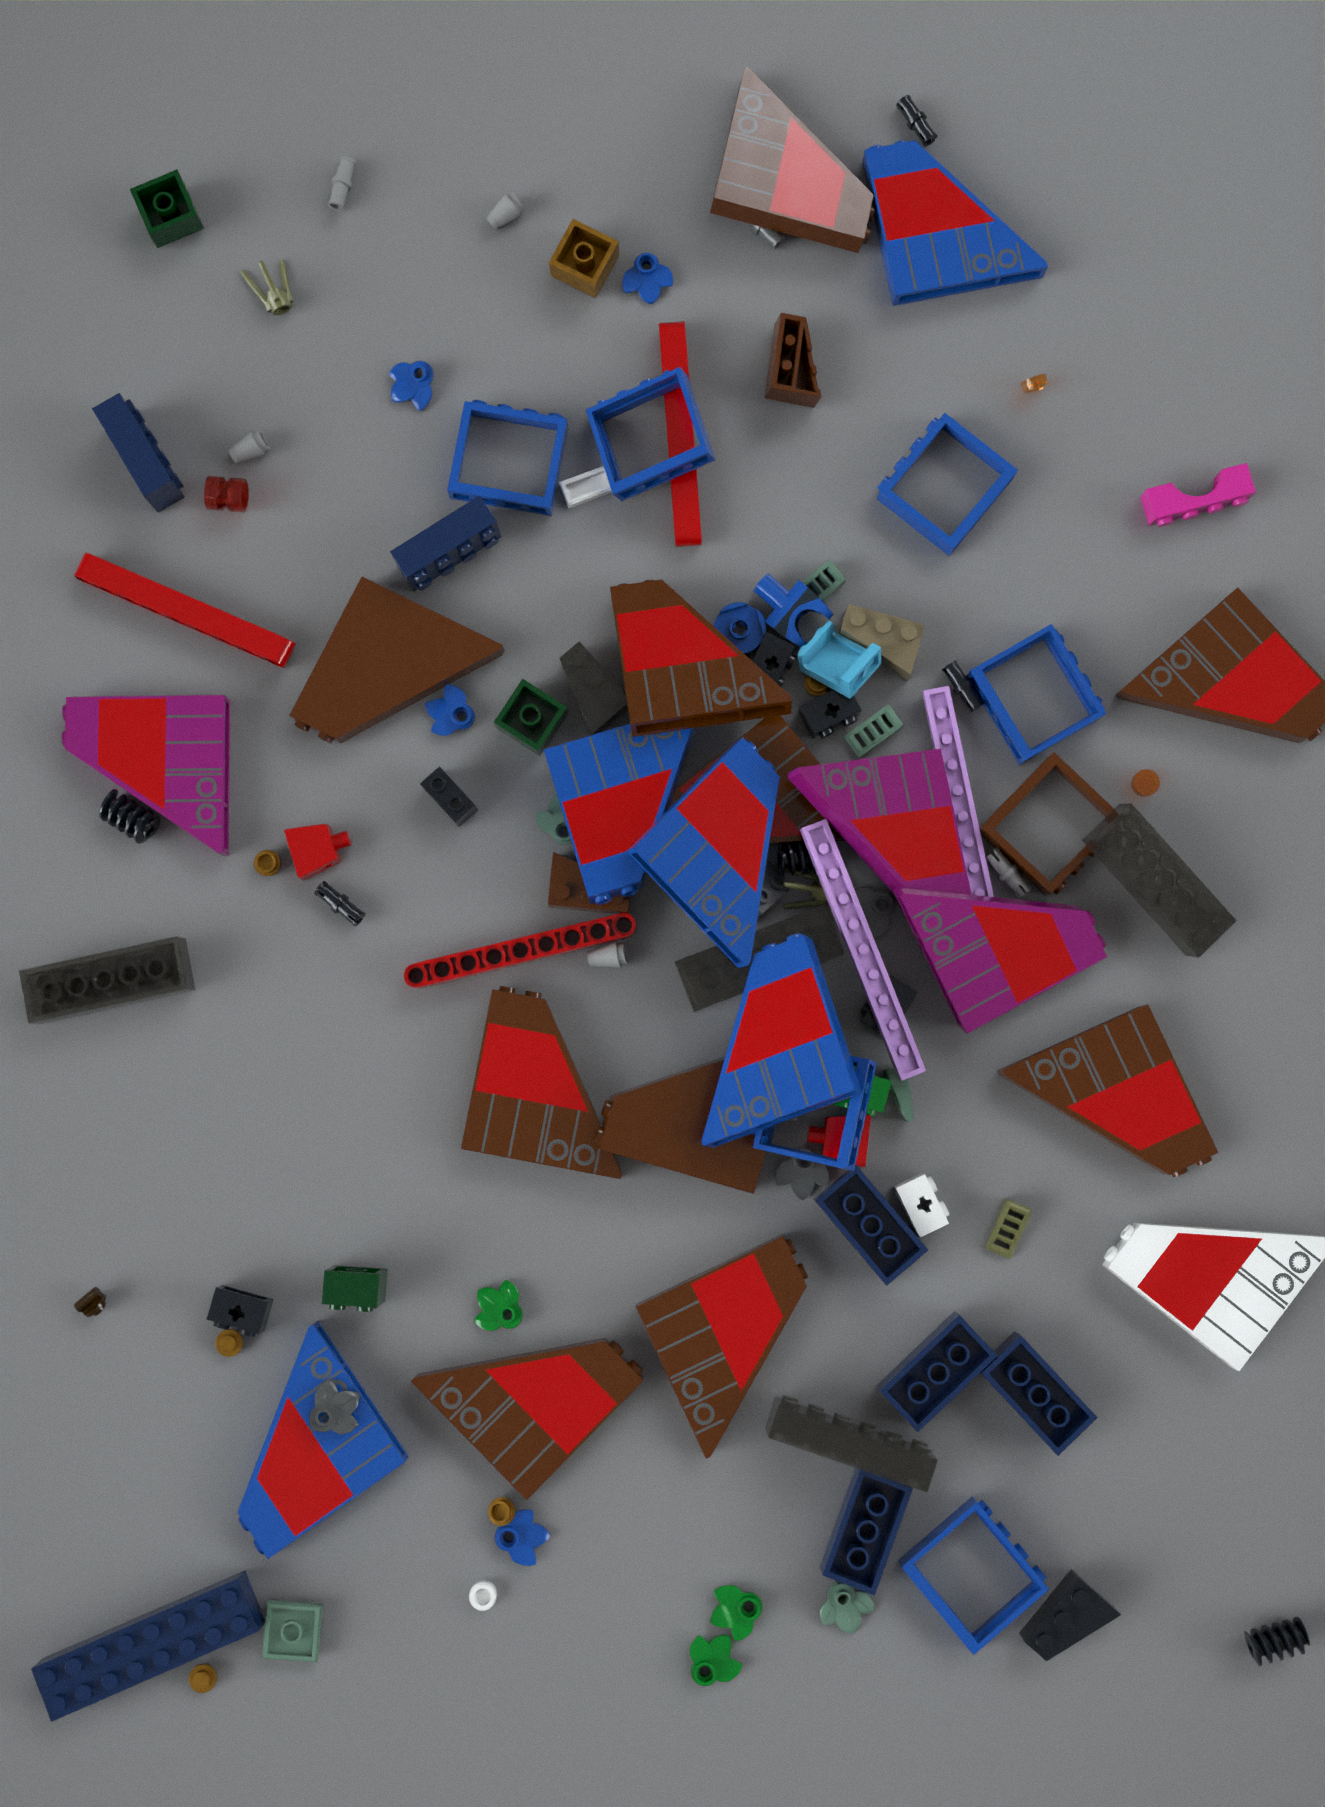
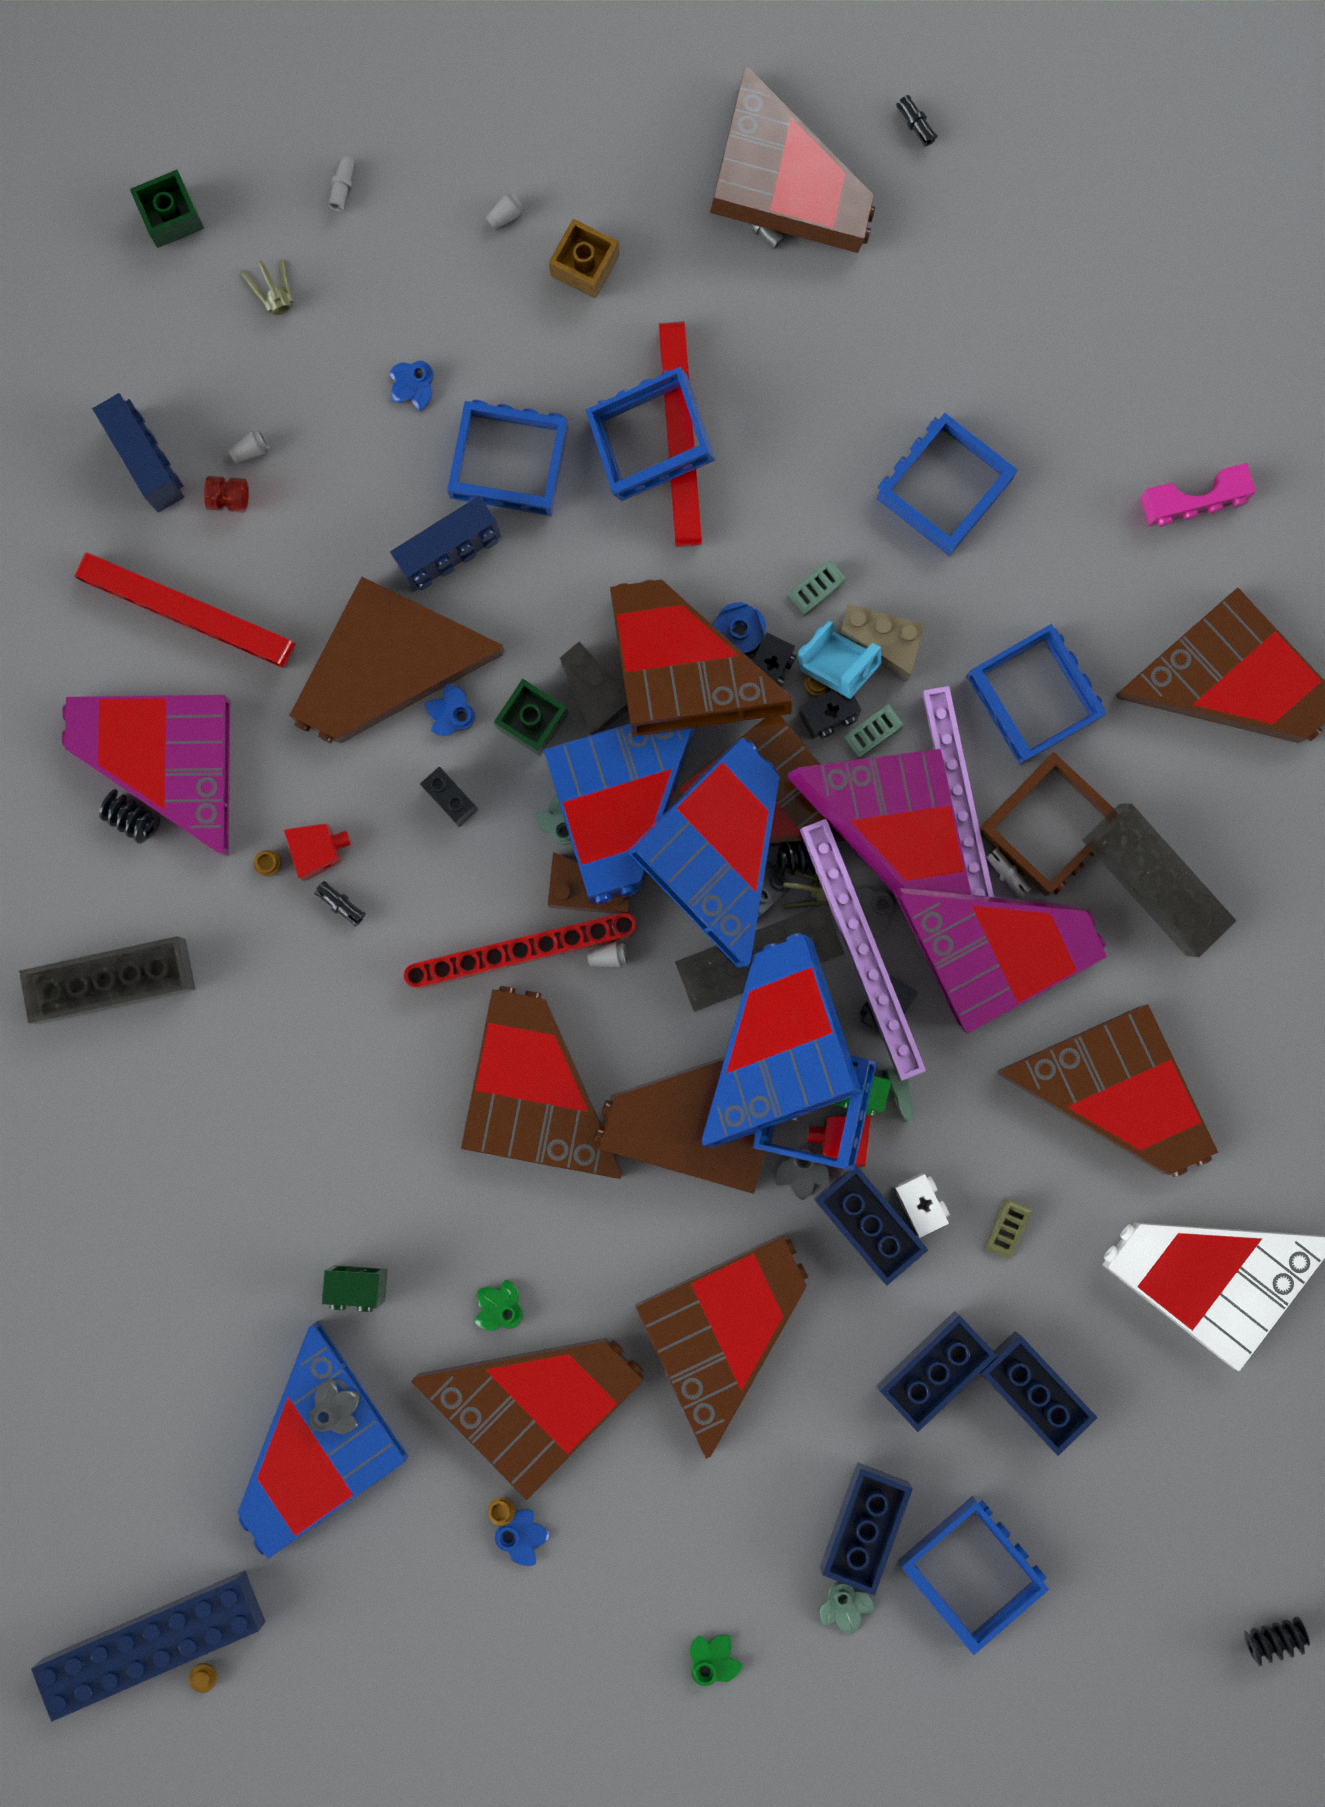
(91, 1303): dark brown plate -> none
(229, 1342): pearl gold plate -> none
(254, 1306): black brick -> none
(292, 1630): sand green plate -> none
(483, 1595): white tile -> none
(585, 487): white tile -> none
(647, 282): blue plate -> none
(731, 1612): green plate -> none
(789, 606): blue connector -> none
(791, 365): reddish brown wedge -> none
(851, 1443): clear smoke brick -> none
(937, 231): blue slope -> none
(963, 686): black pin -> none
(1034, 383): clear orange tile -> none
(1067, 1617): black wedge -> none
(1145, 783): clear orange tile -> none

